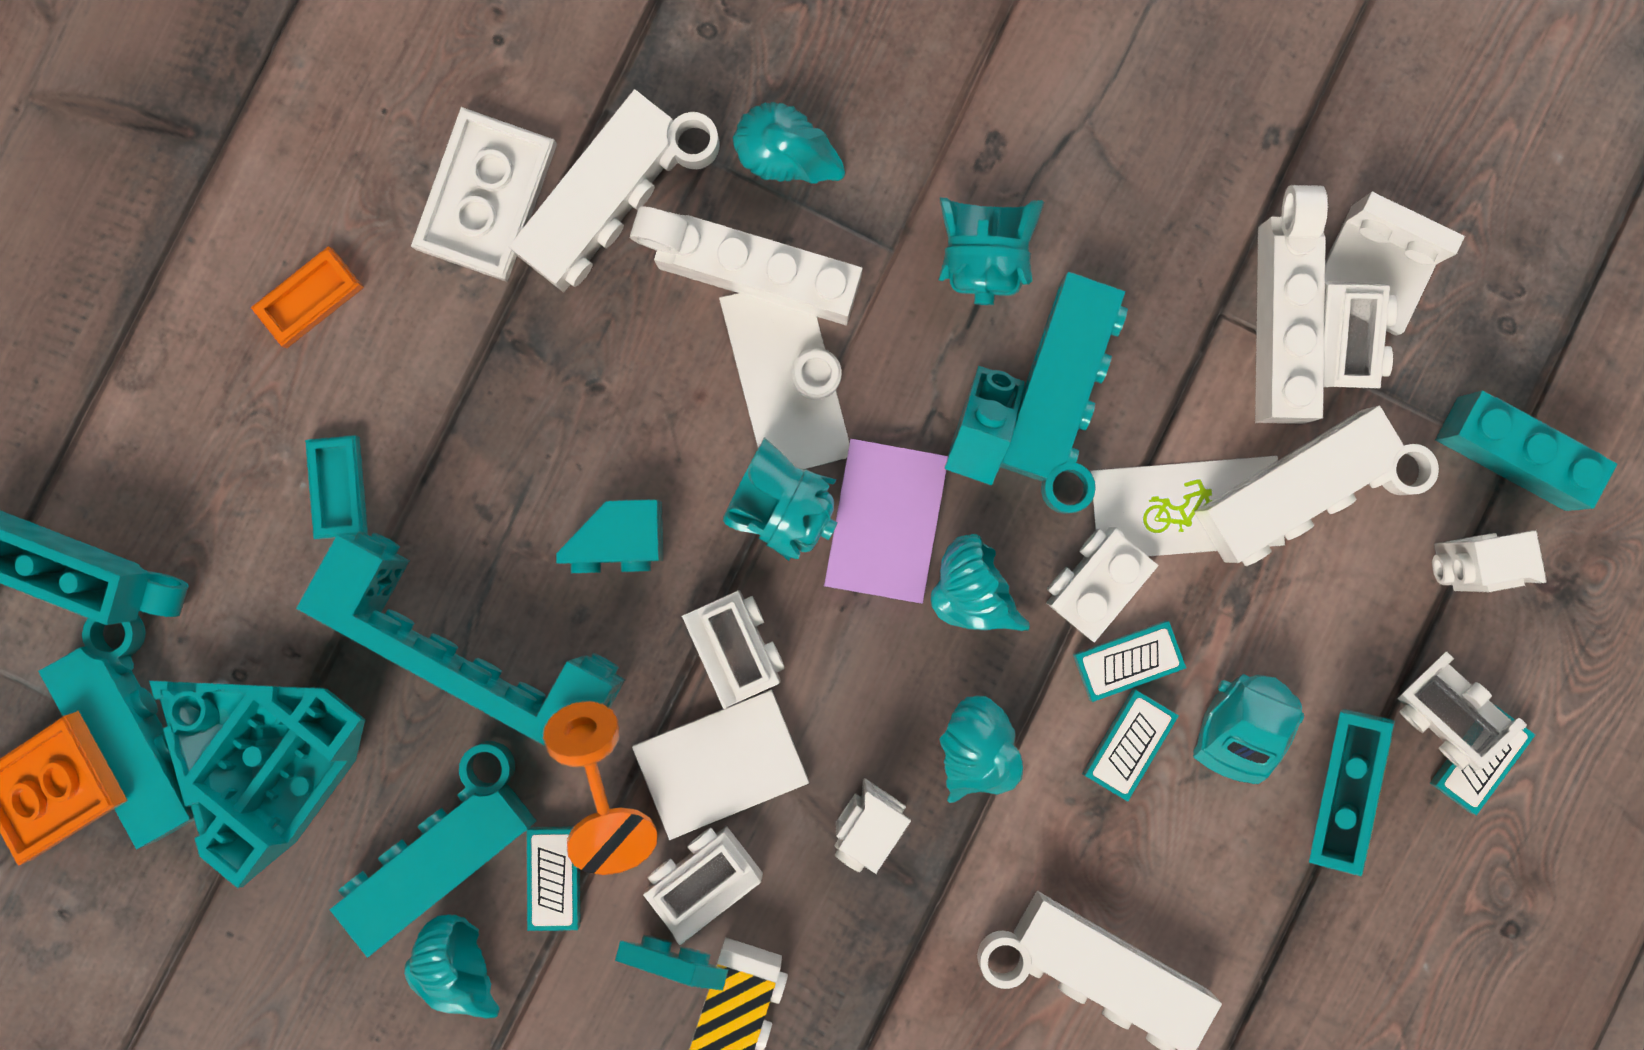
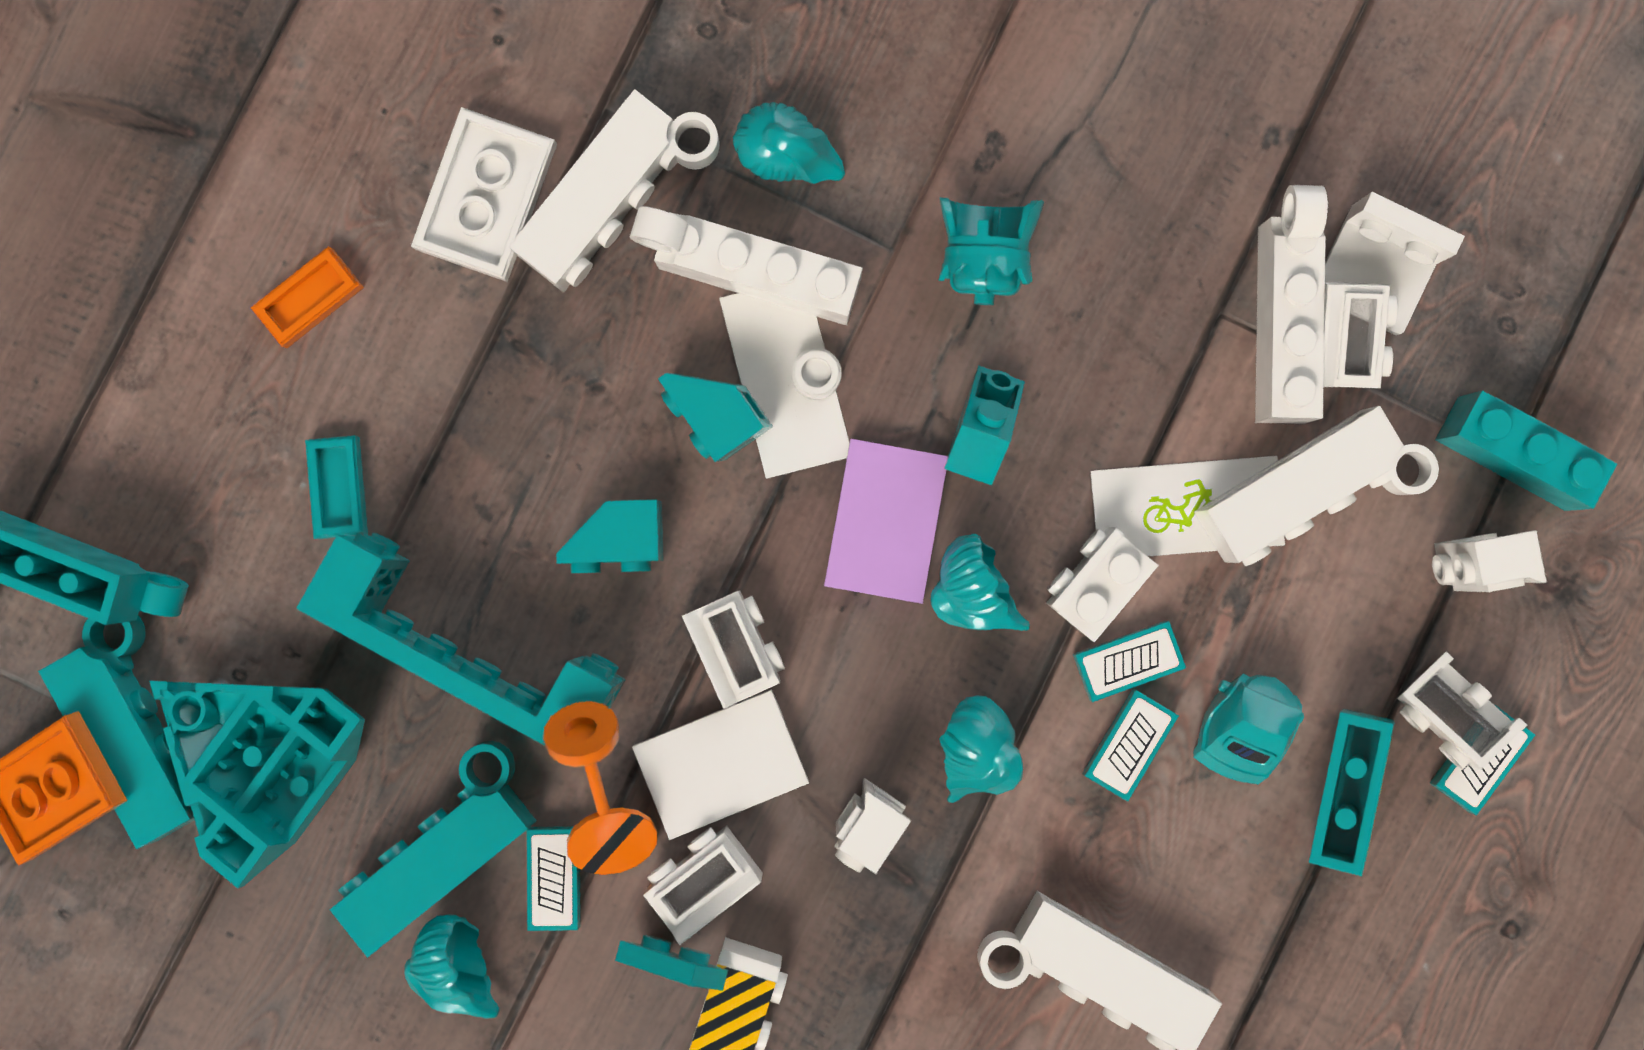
(718, 412): none -> teal slope
(782, 503): teal hat -> none
(1060, 386): teal hinge -> none

